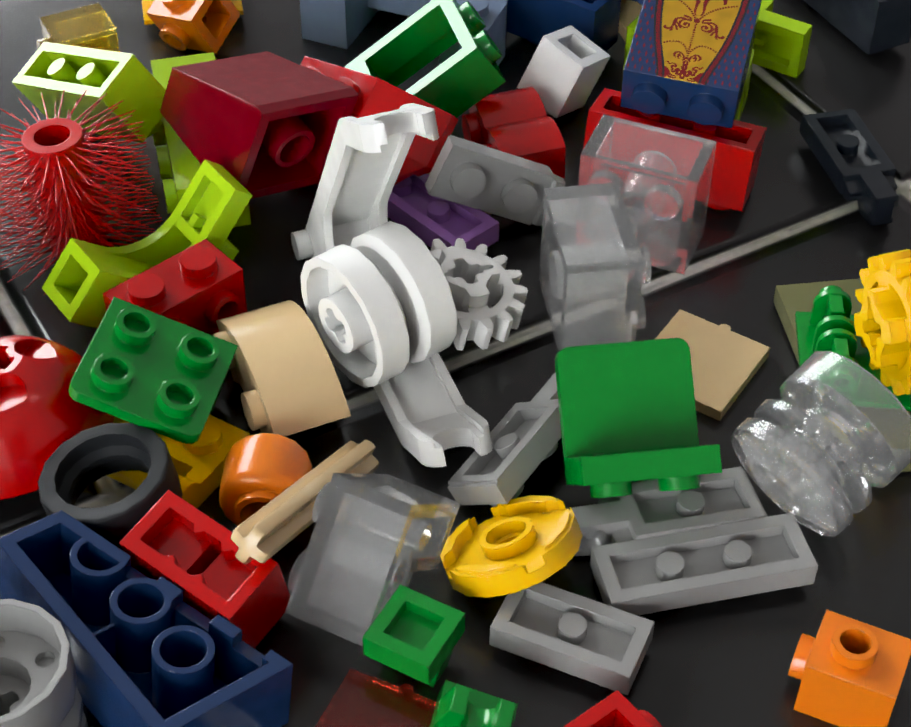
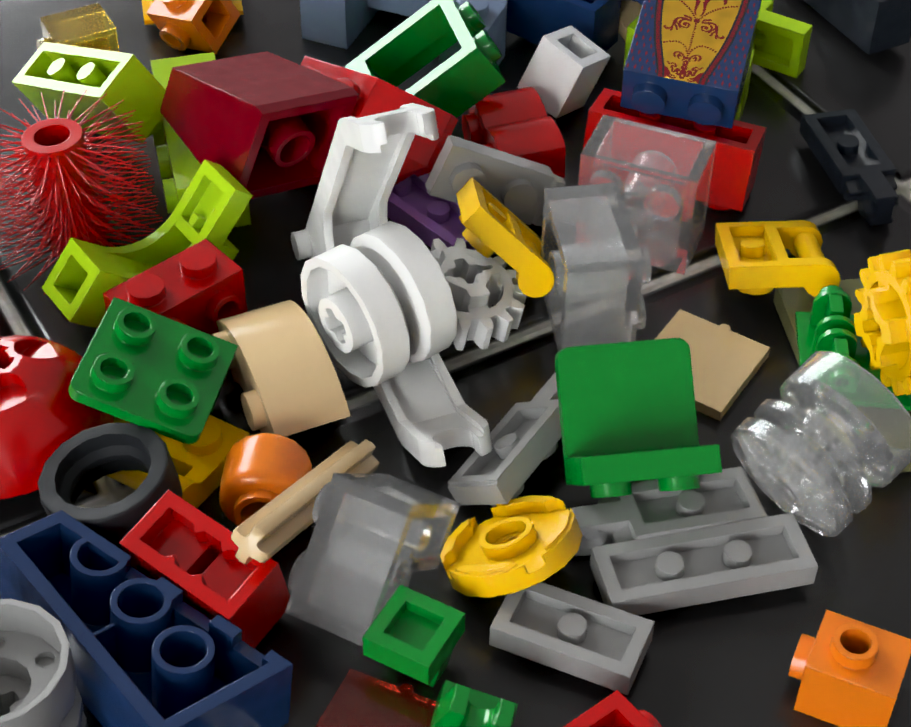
(496, 229): none -> yellow plate
(757, 259): none -> yellow plate

